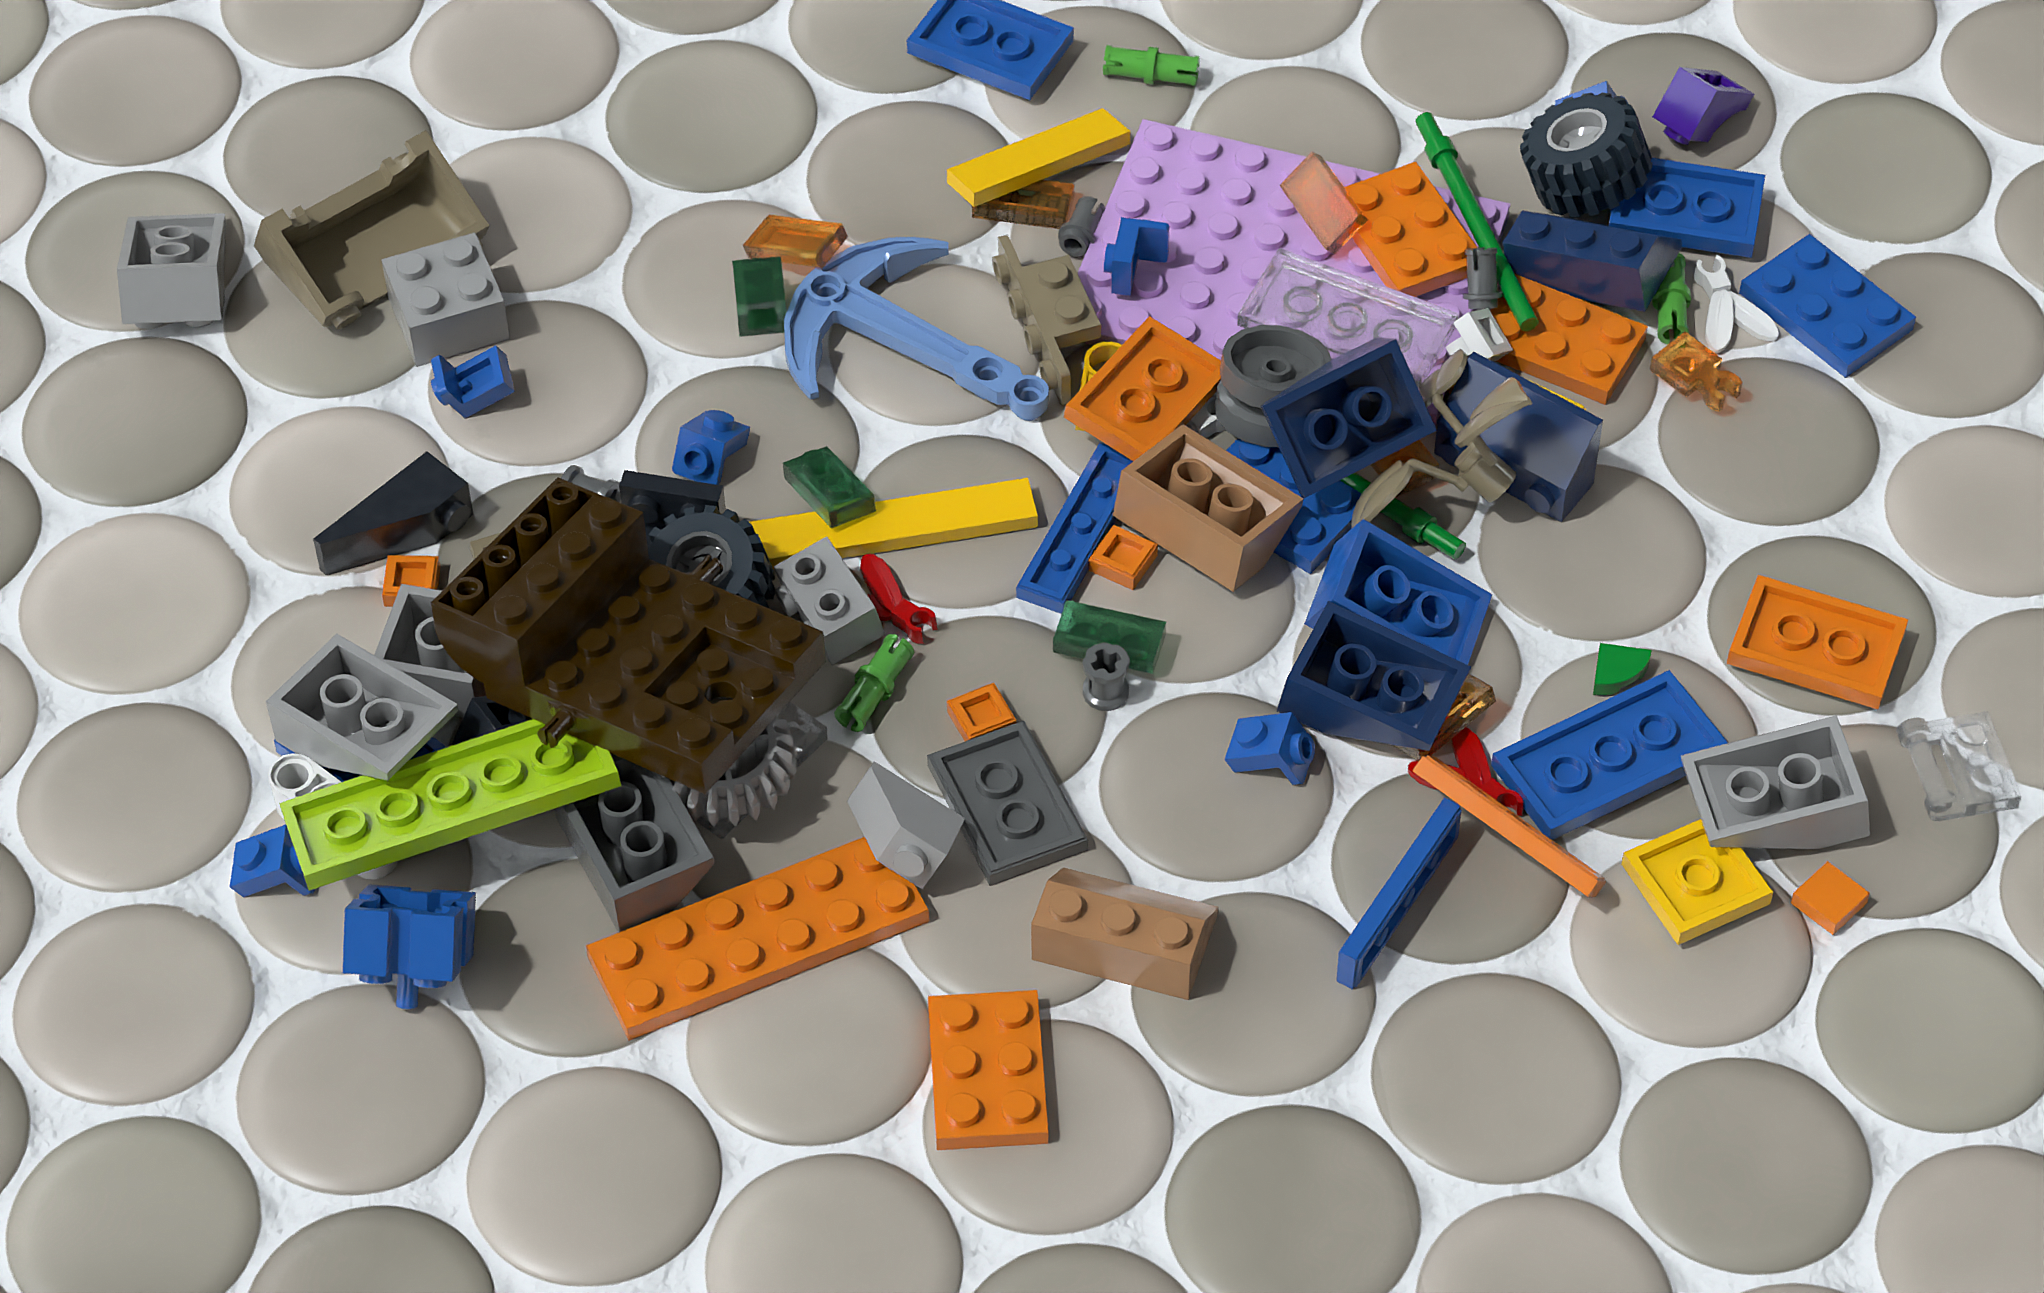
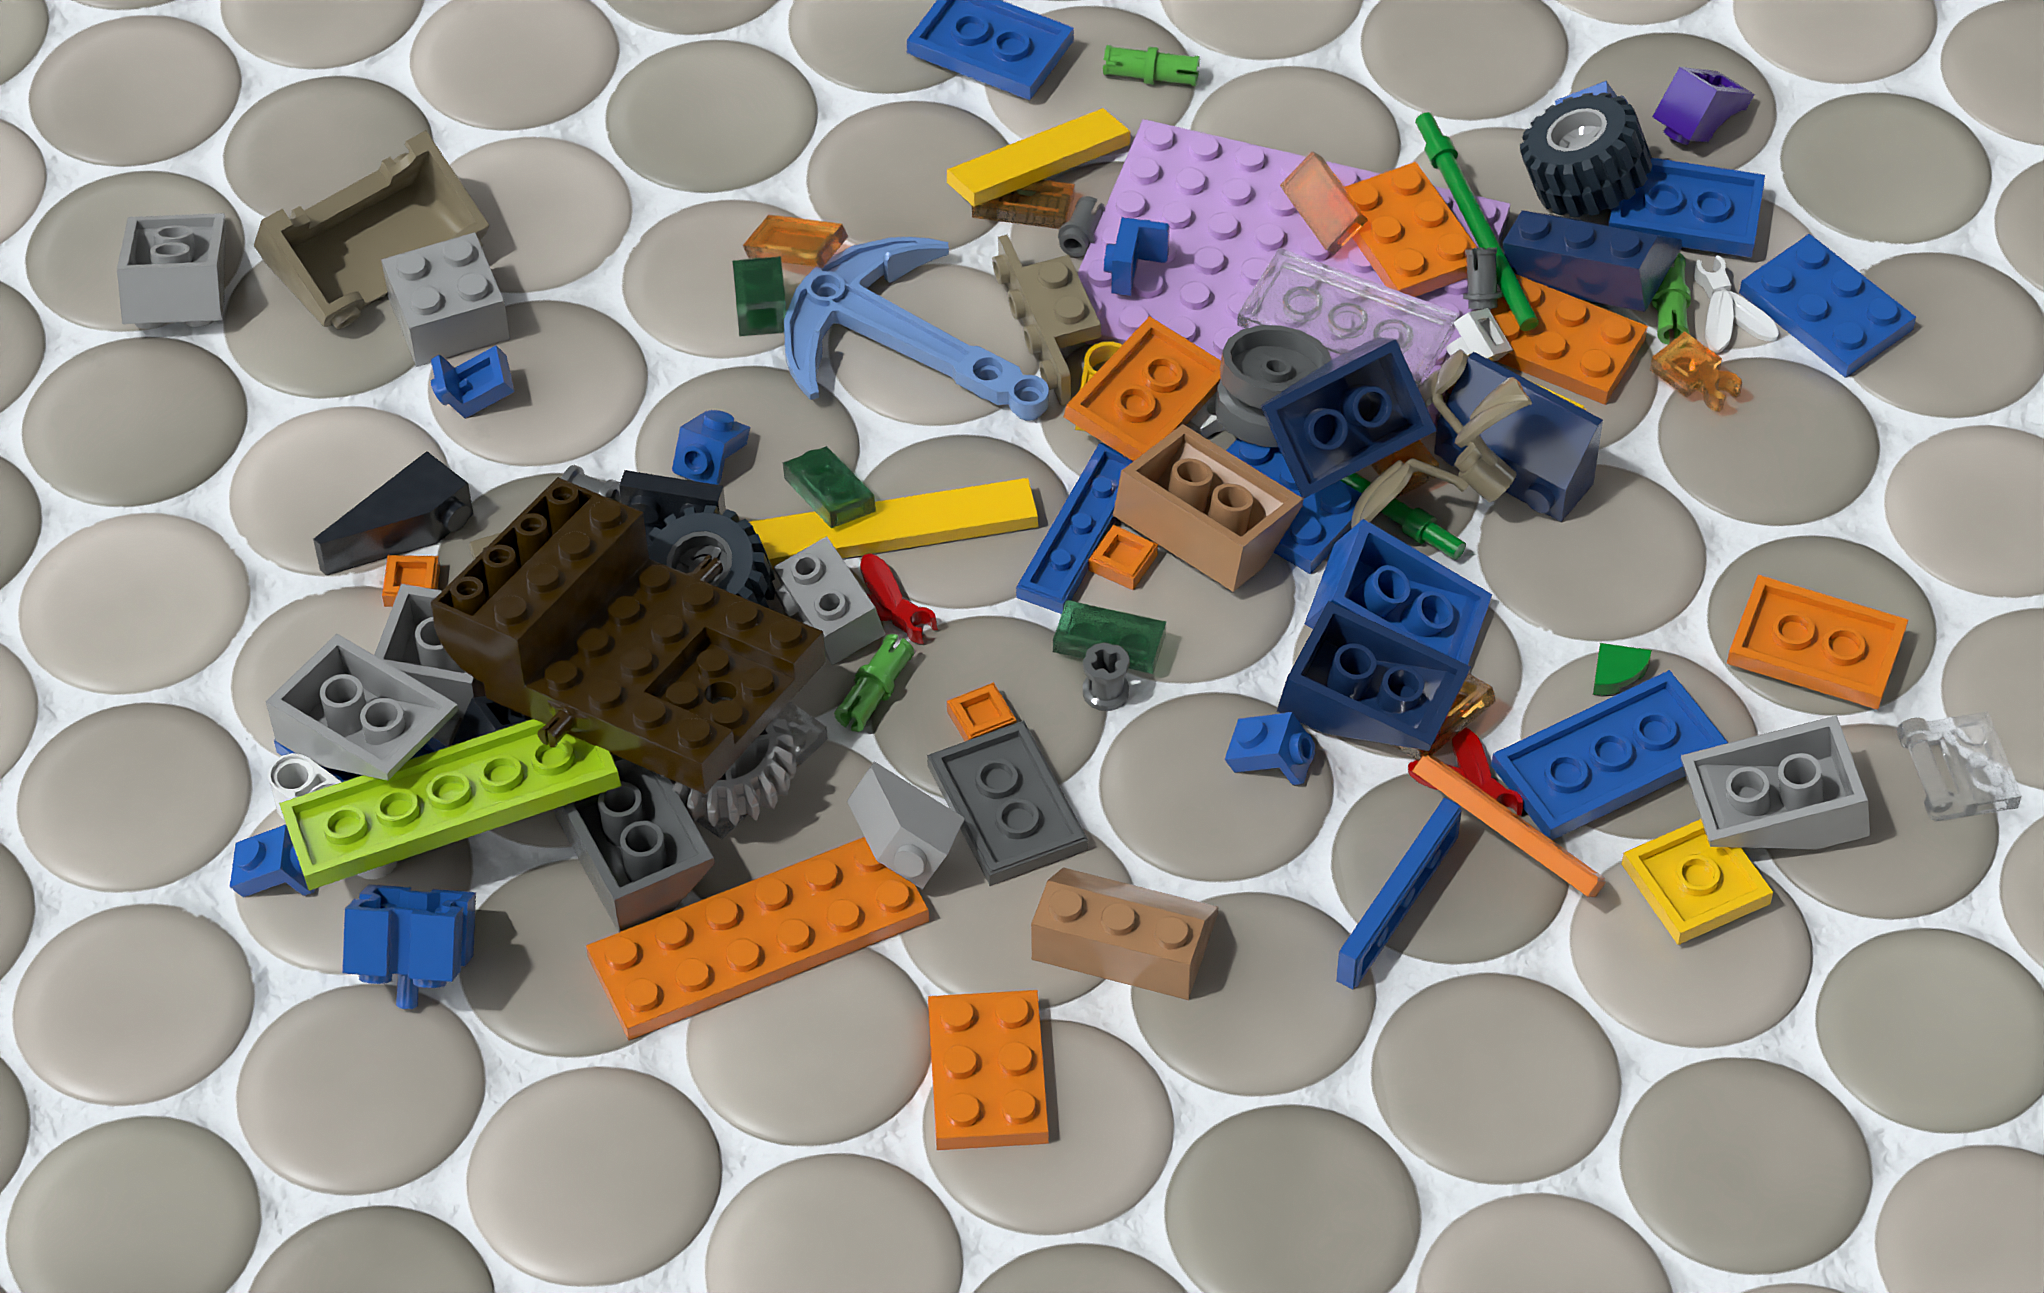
(1830, 898): orange tile -> none

